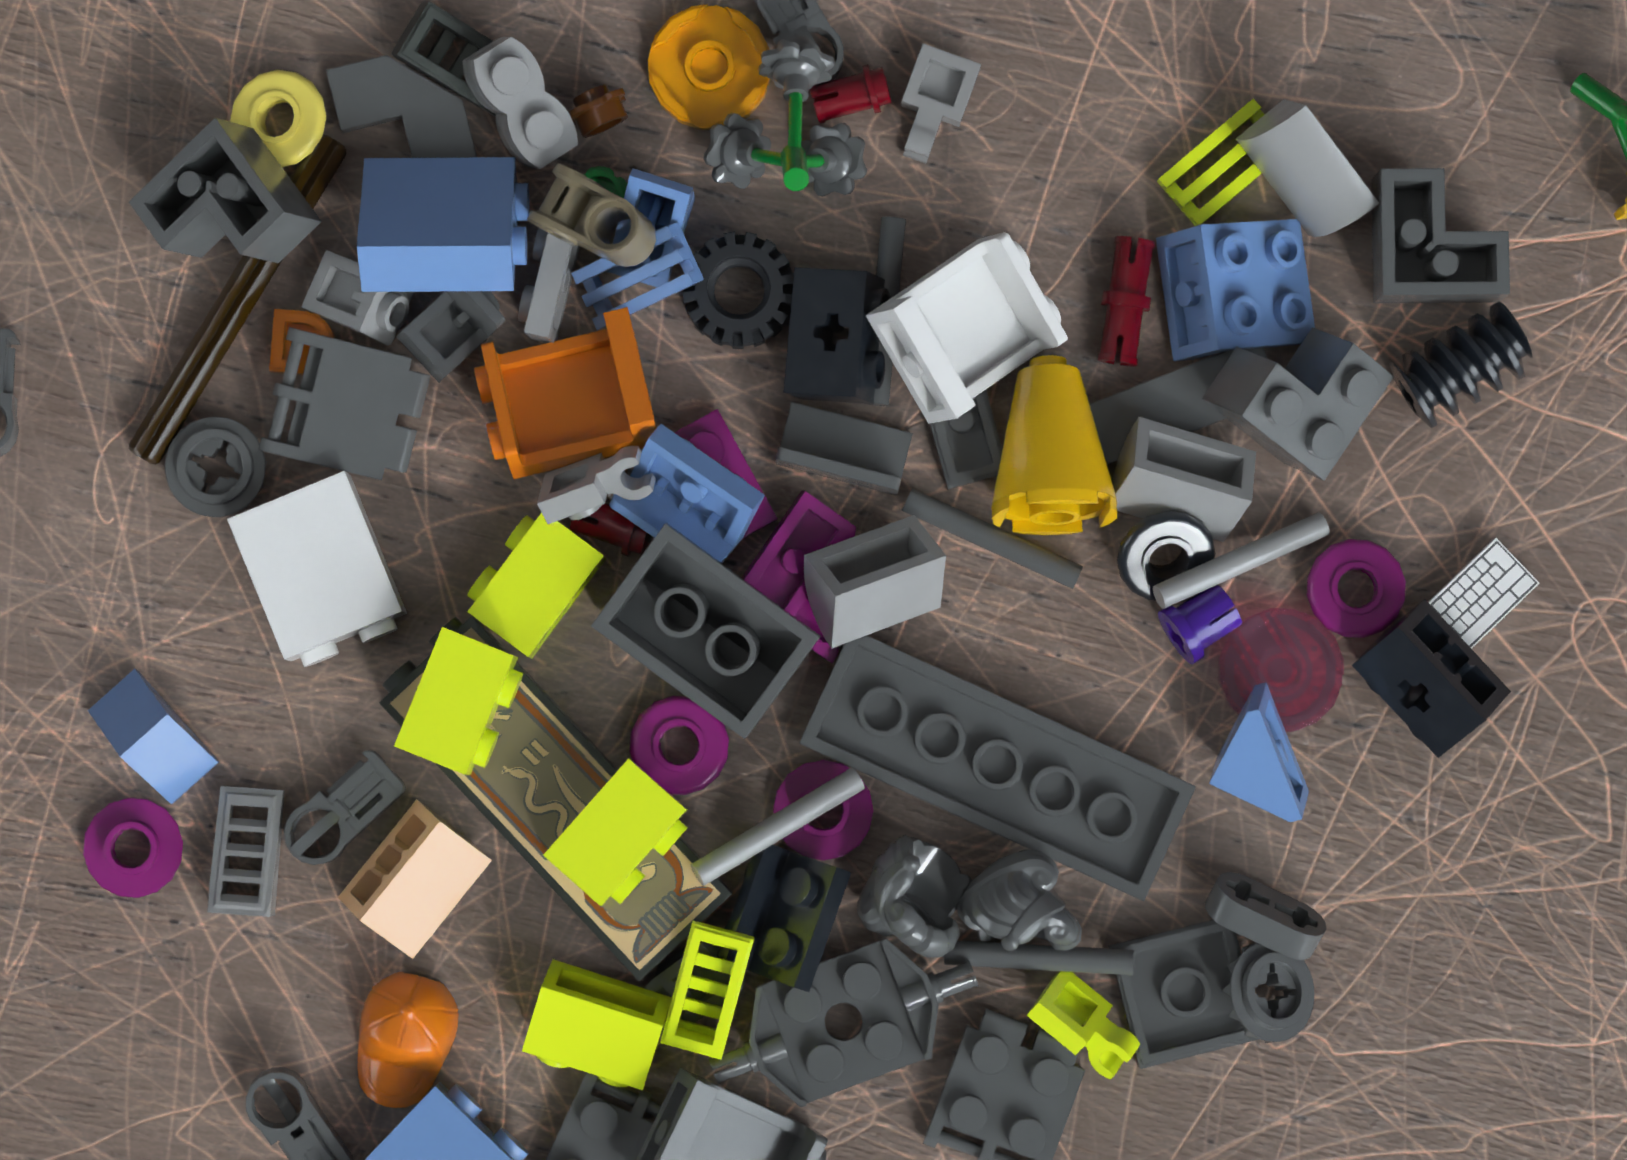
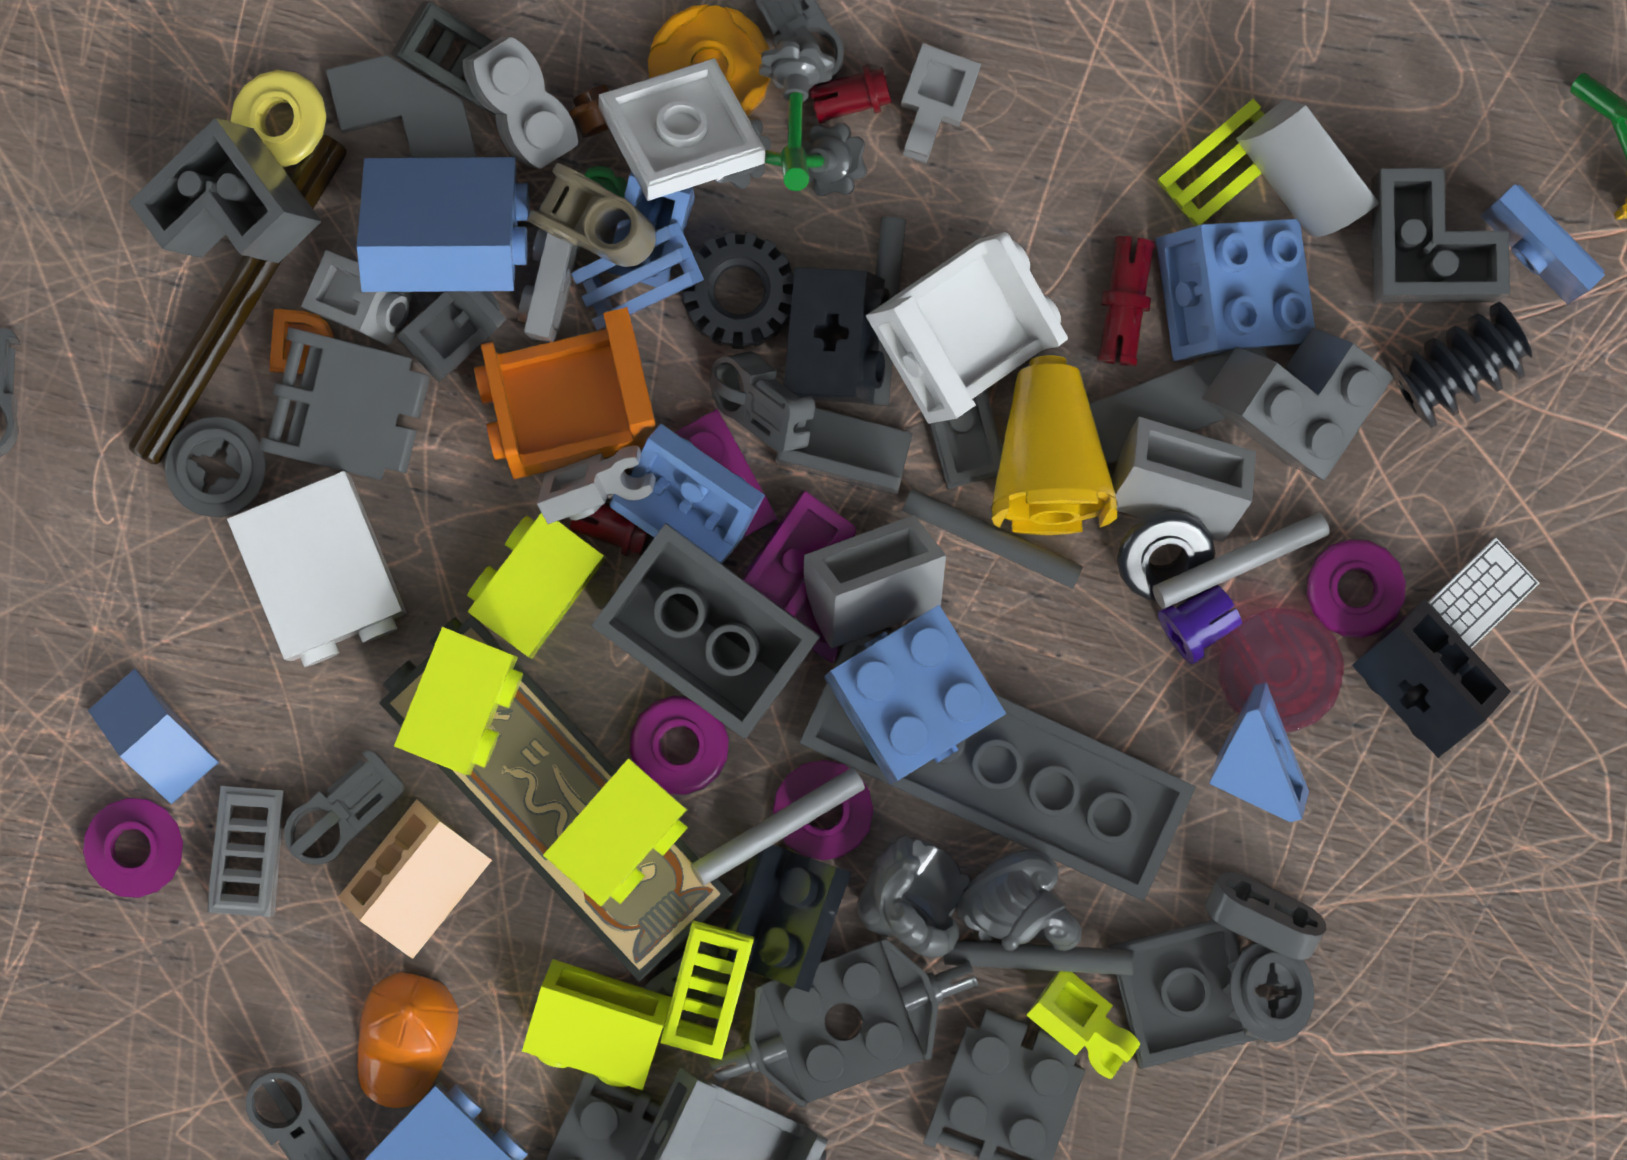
(681, 129): none -> white plate
(765, 405): none -> dark grey piece
(914, 694): none -> medium blue brick
(1543, 244): none -> medium blue plate

